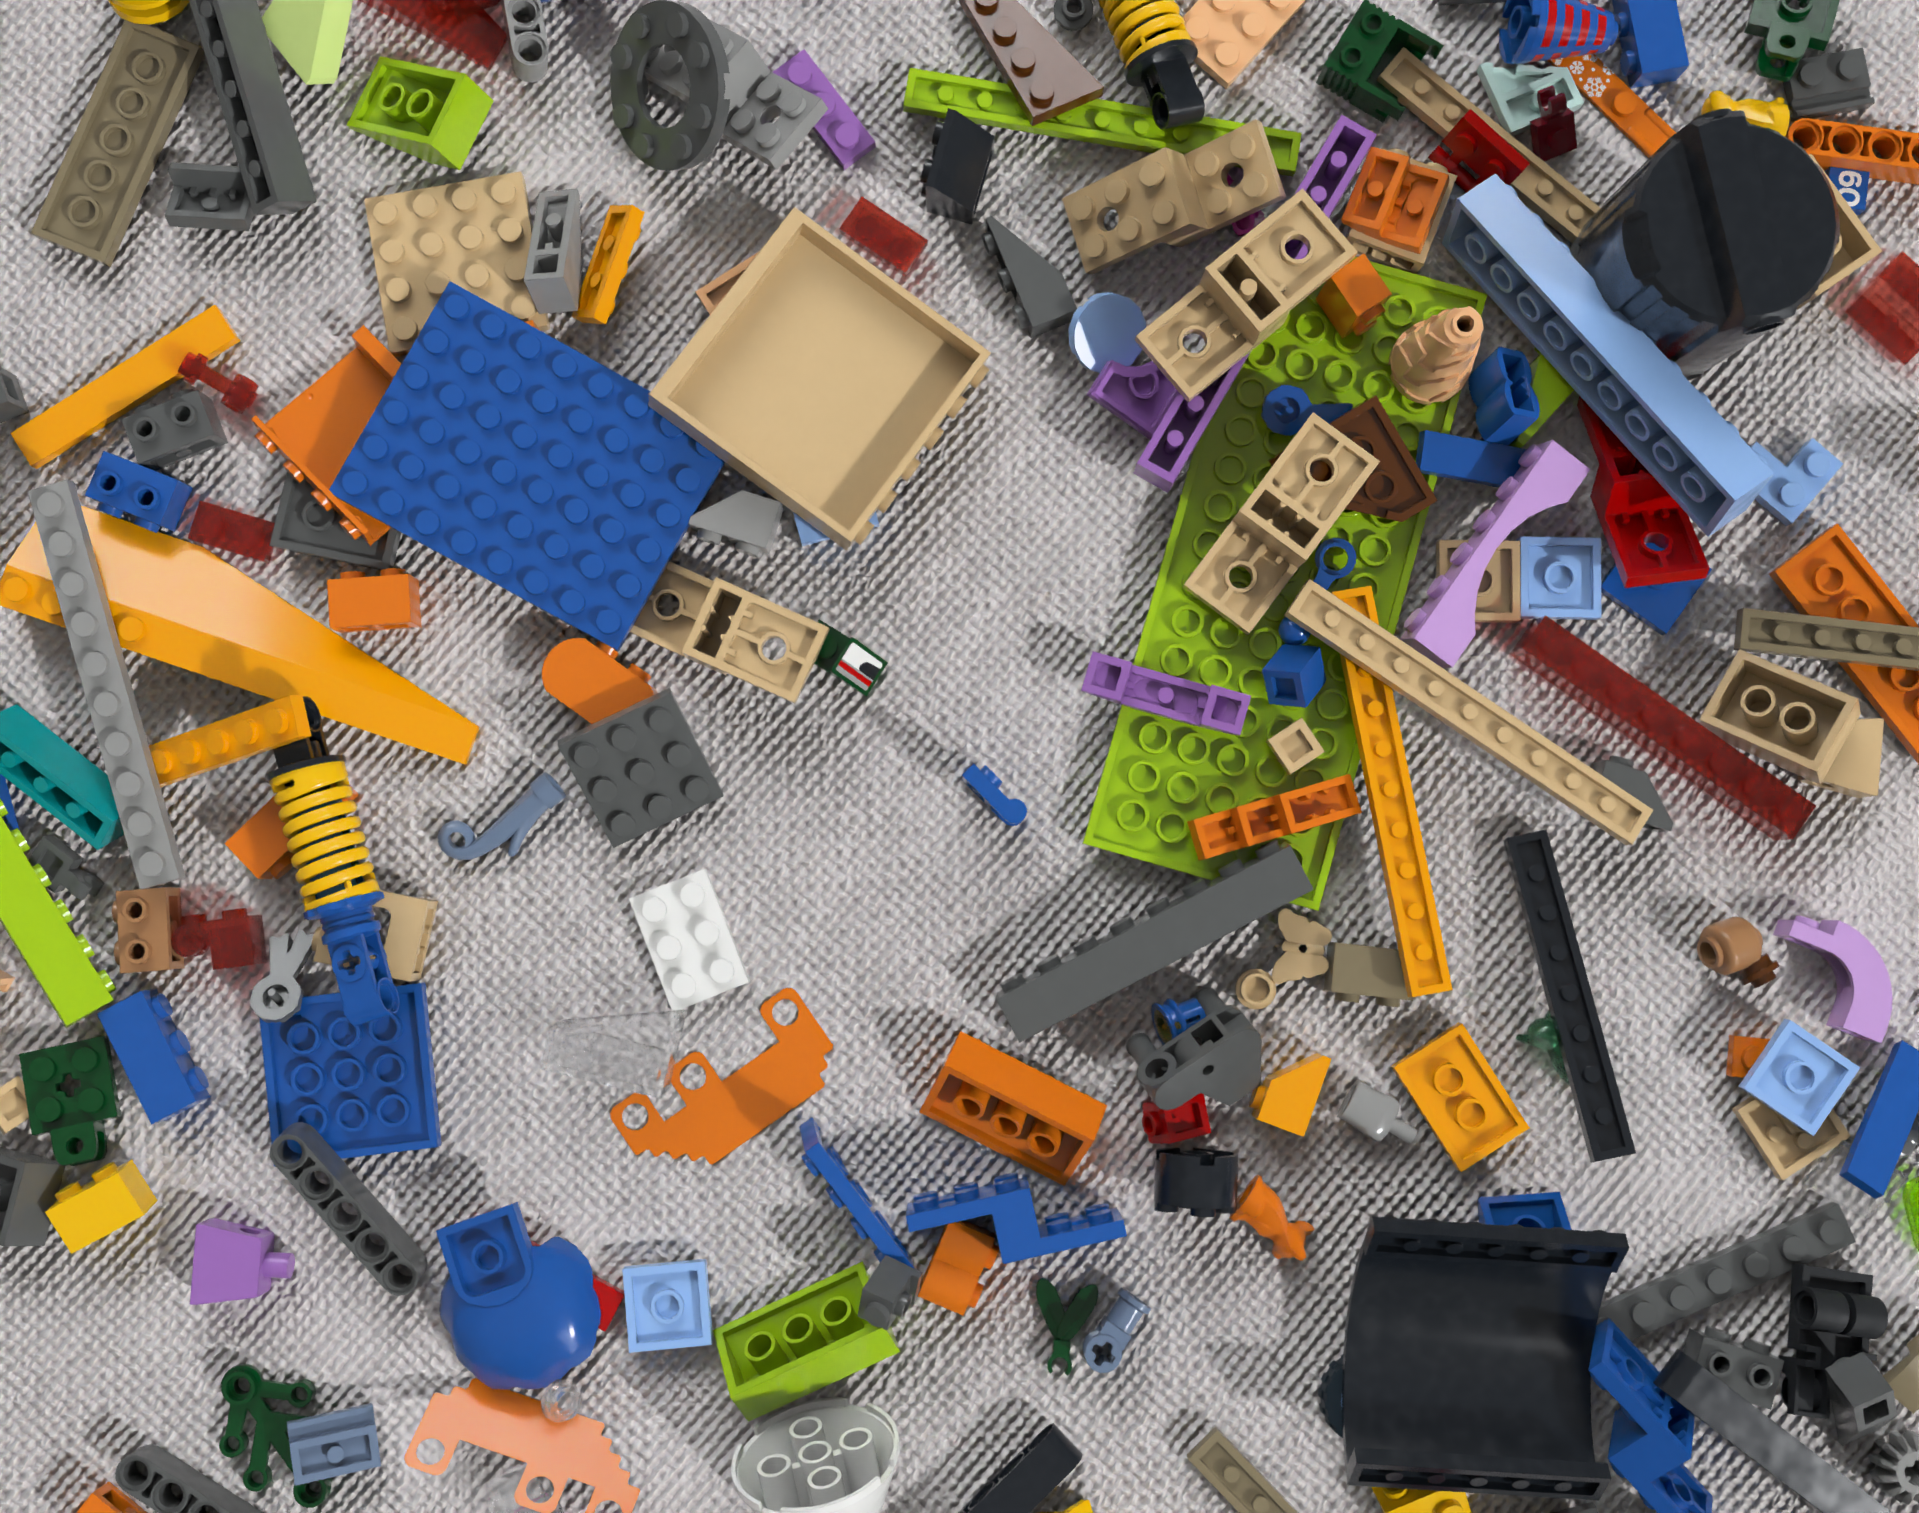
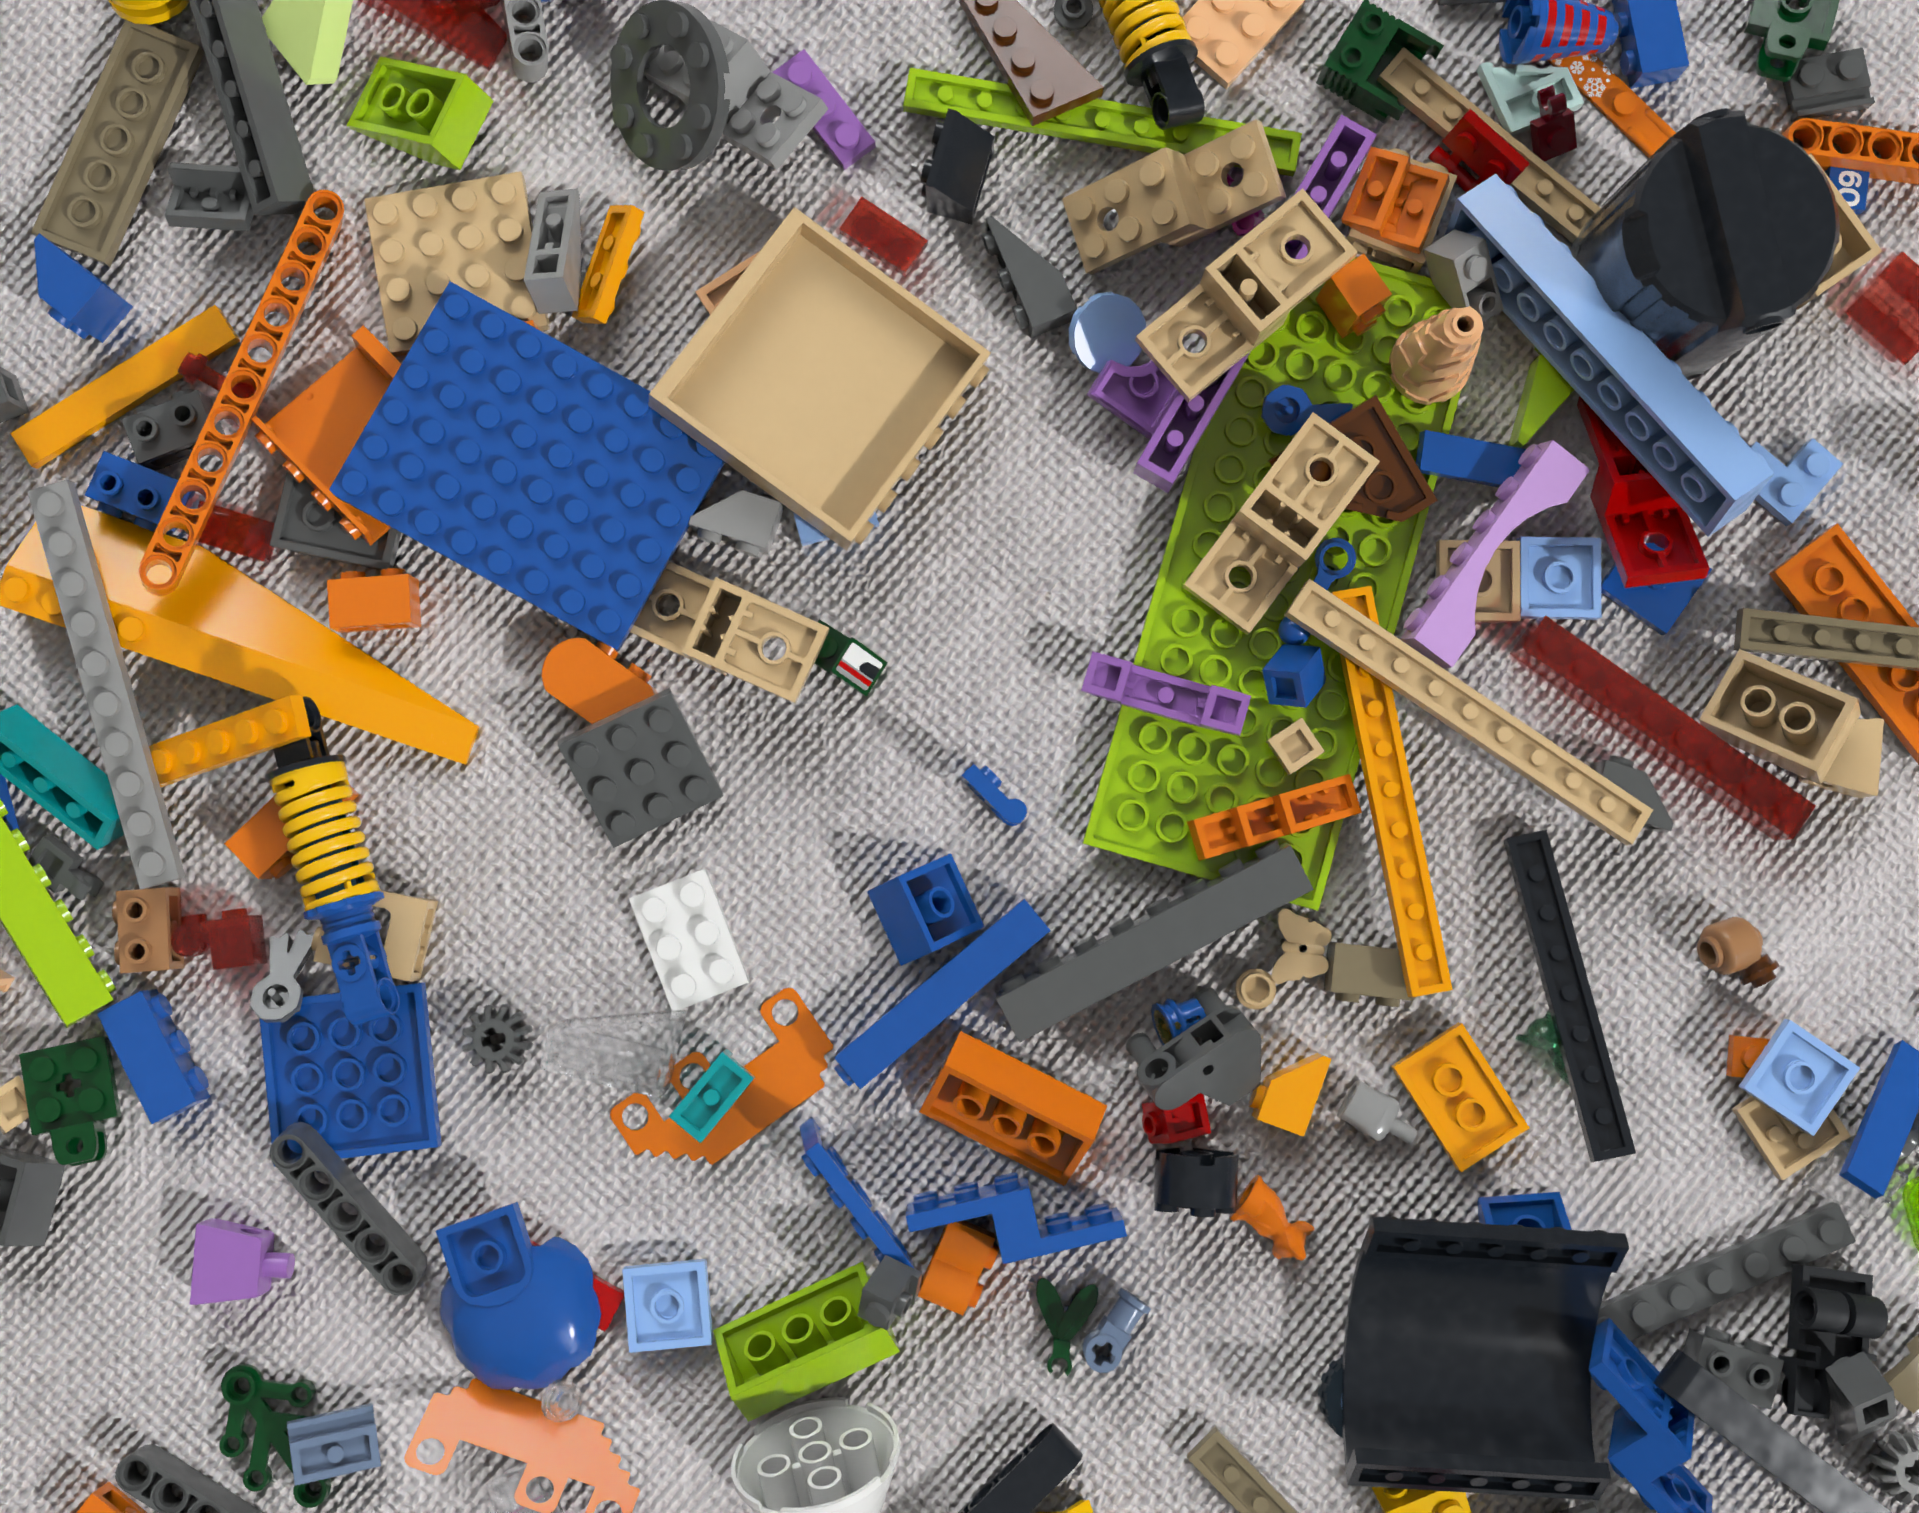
(76, 294): none -> blue slope
(101, 1205): yellow brick -> none
(243, 370): none -> orange beam
(492, 1052): none -> dark grey gear
(515, 823): sand blue plant -> none
(712, 1096): none -> teal panel
(925, 909): none -> blue slope
(940, 995): none -> blue brick
(1464, 273): none -> light grey slope
(1503, 396): blue brick -> none
(1757, 112): yellow animal -> none
(1861, 976): lavender arch -> none

